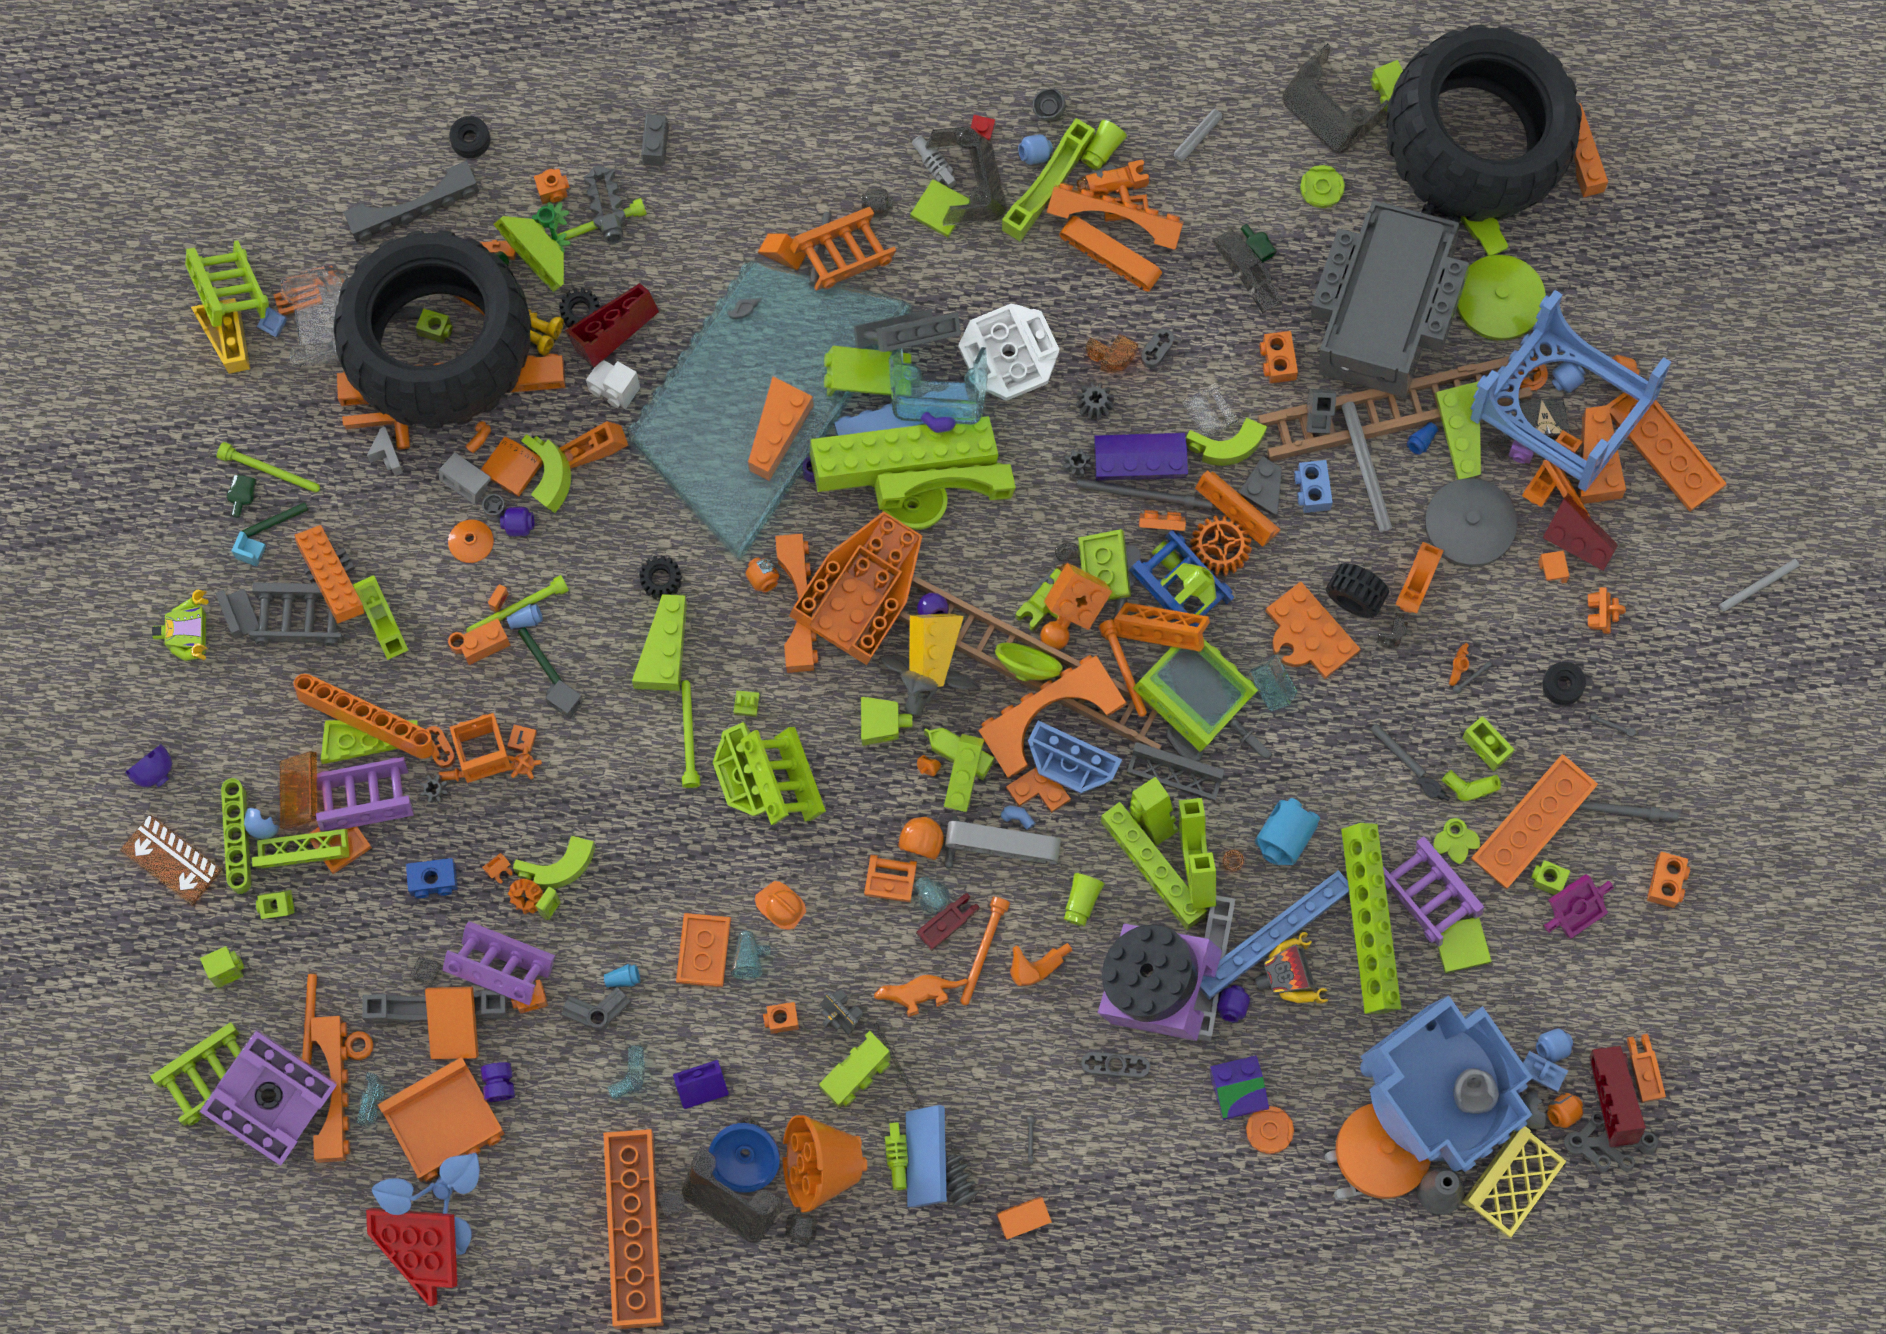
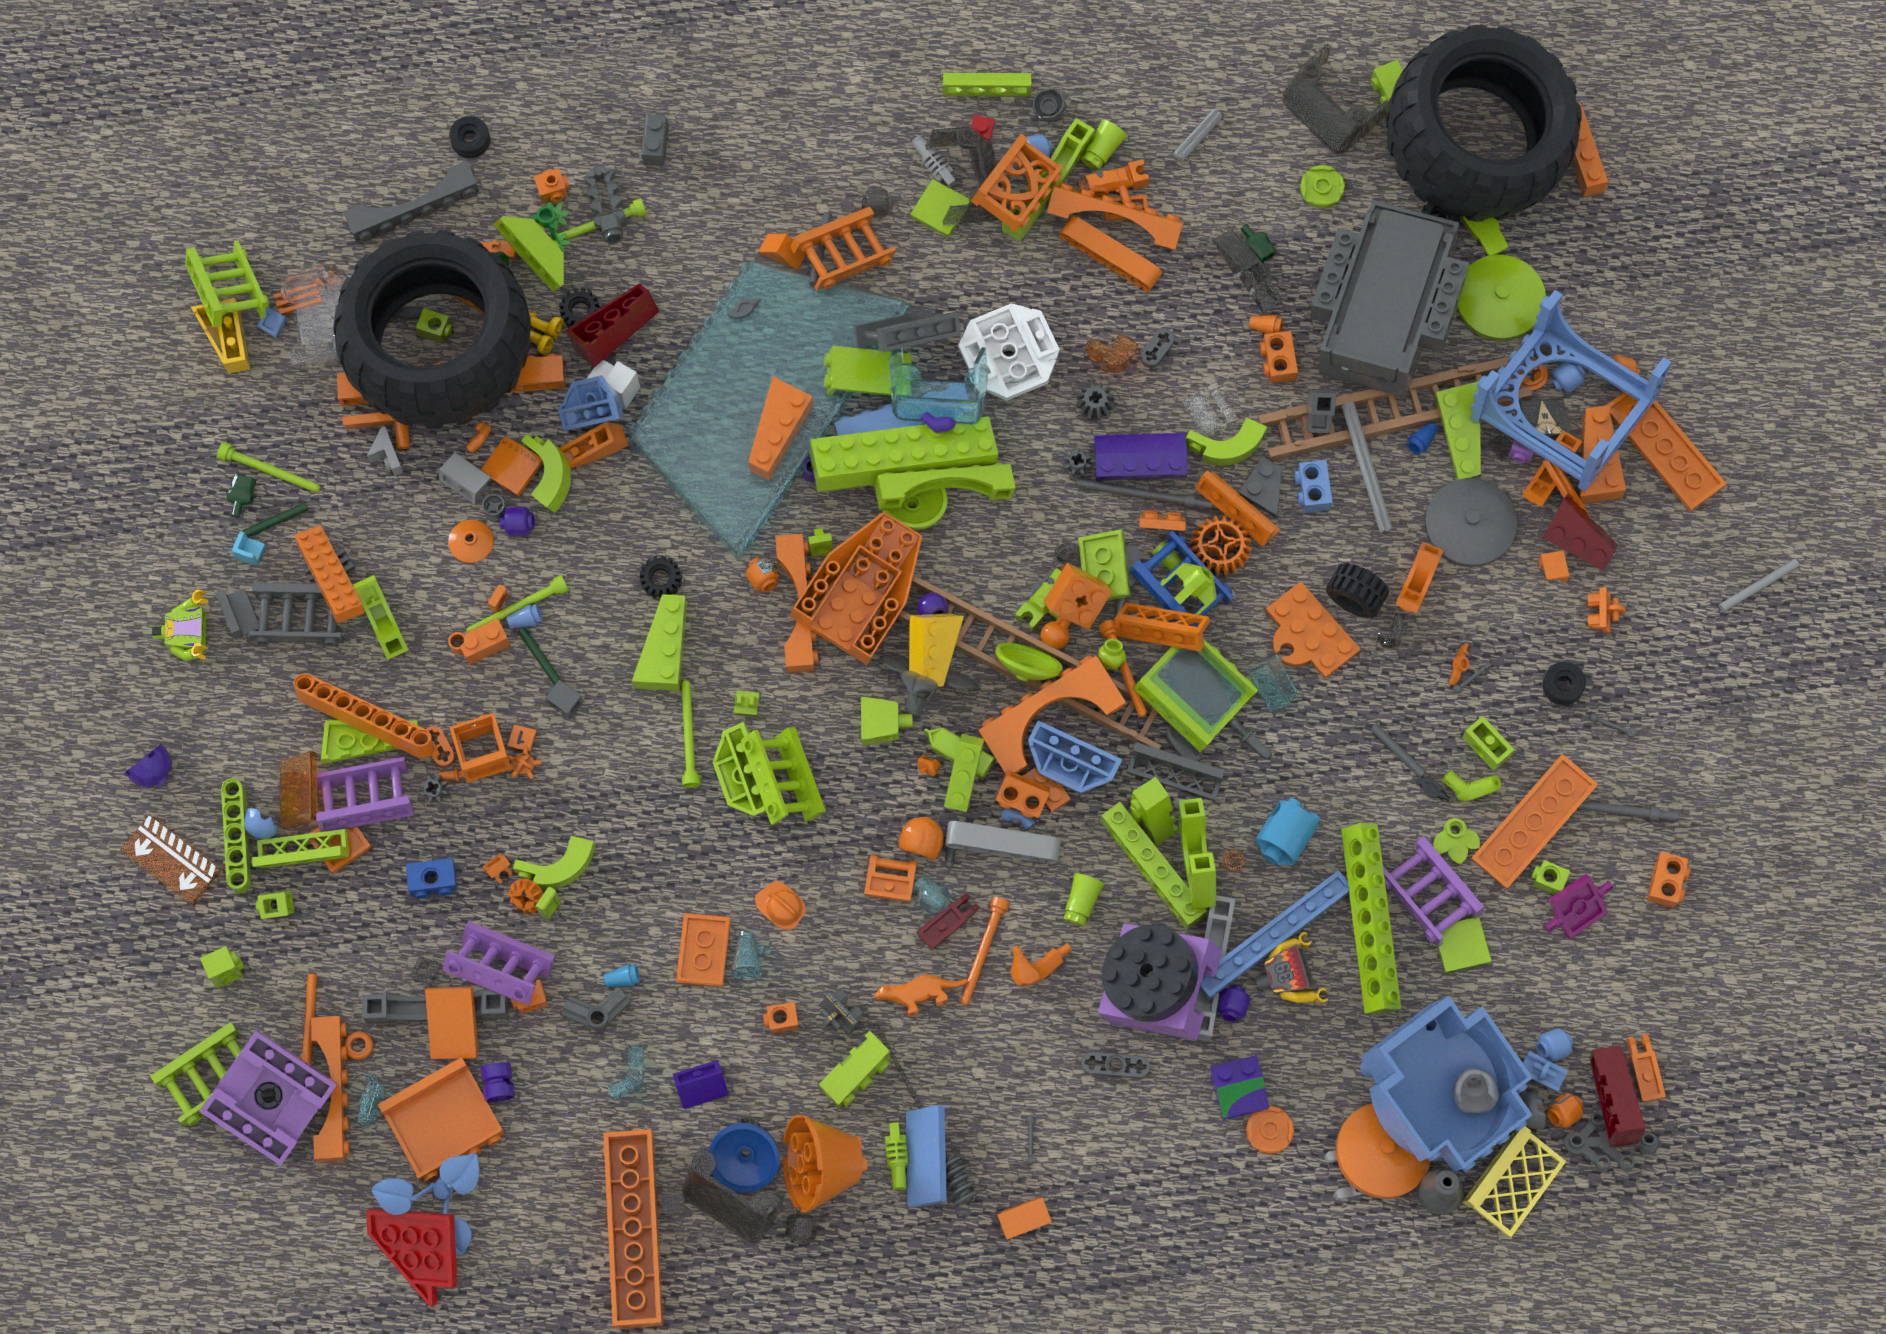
(589, 403): none -> medium blue wedge
(821, 543): none -> lime tile
(986, 84): none -> lime fence
(990, 190): none -> orange fence
(1025, 788): none -> orange brick
(1112, 654): none -> lime animal
(1266, 323): none -> orange cone

